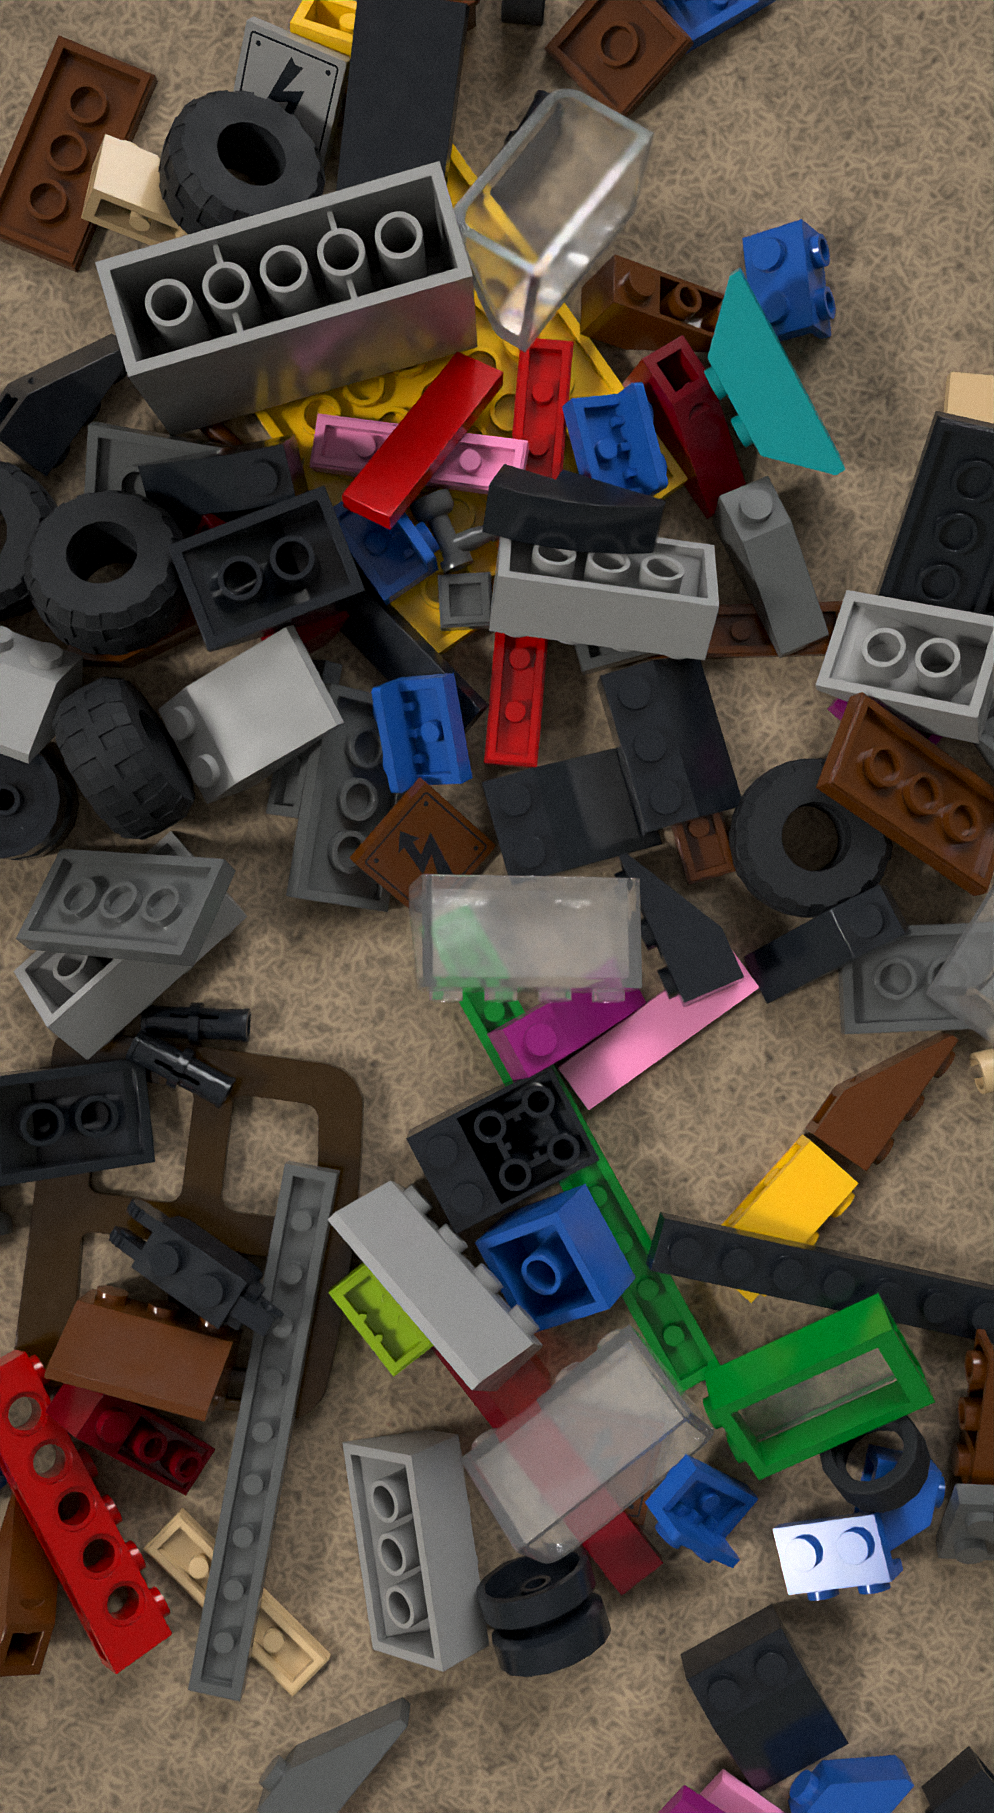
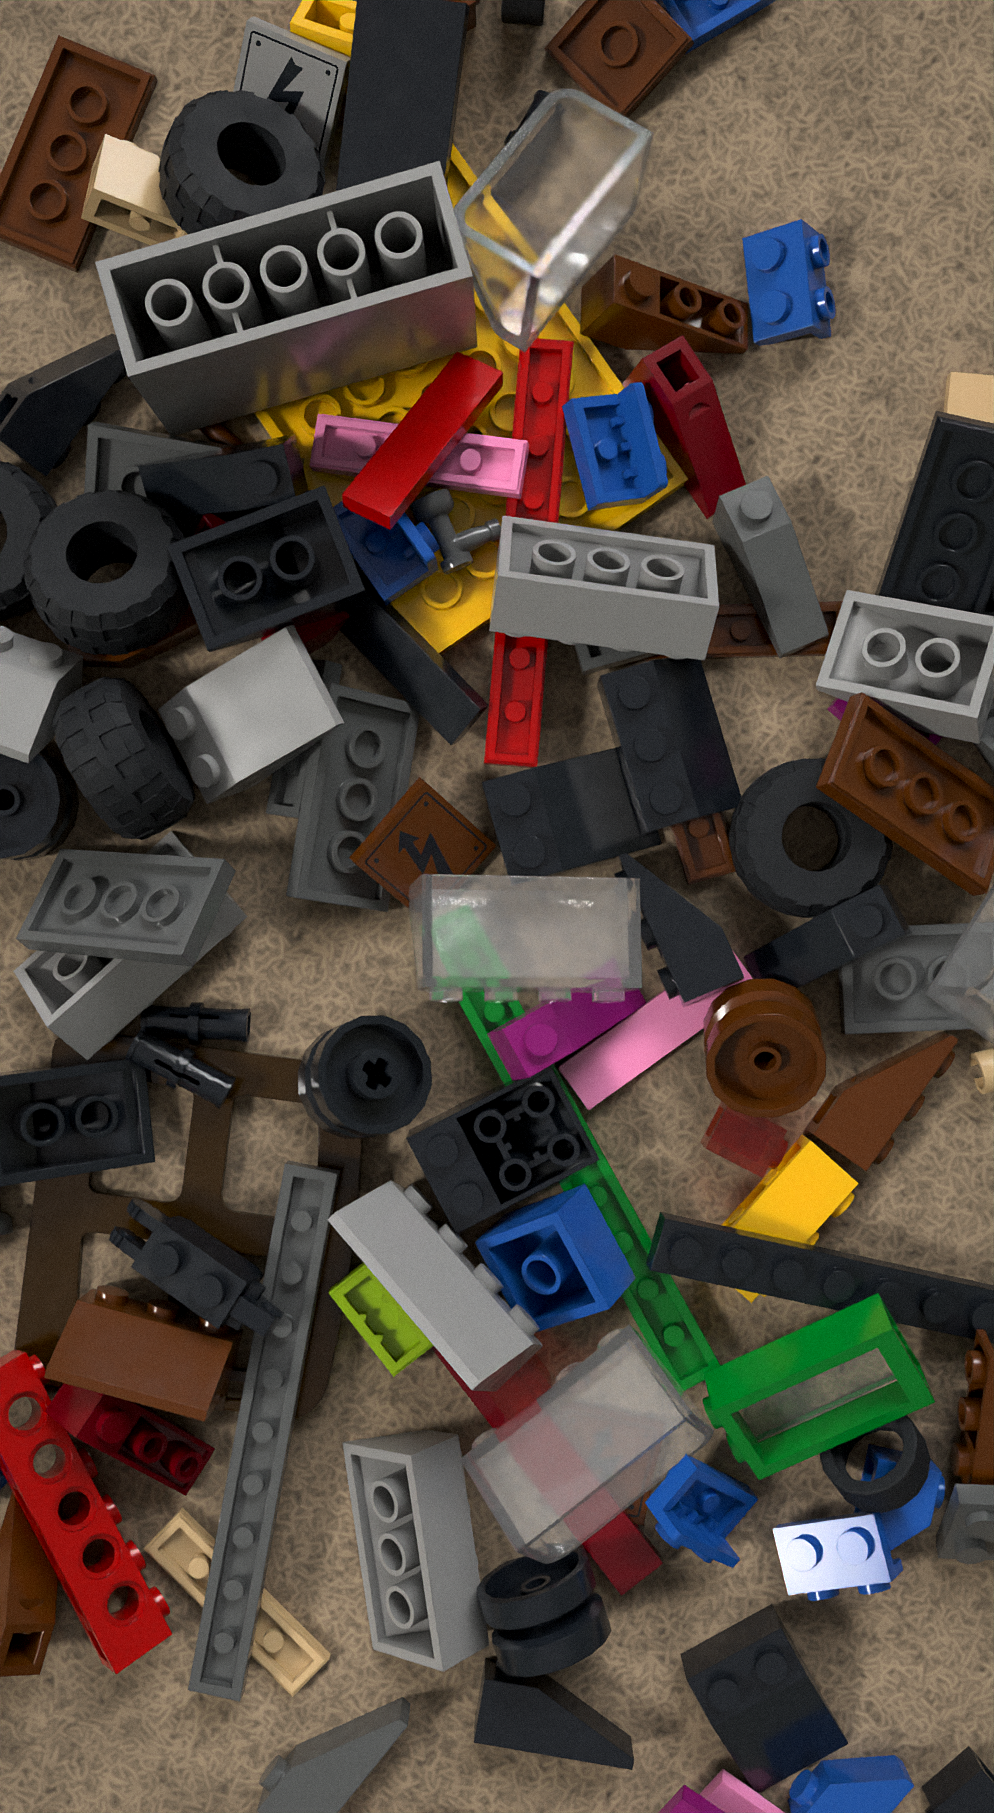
(361, 1052): none -> black wheel
(421, 731): blue bracket -> none
(465, 601): dark grey tile -> none
(546, 1720): none -> black slope
(571, 513): black slope -> none
(745, 1140): none -> clear red brick
(763, 1048): none -> reddish brown wheel
(764, 386): teal wedge -> none

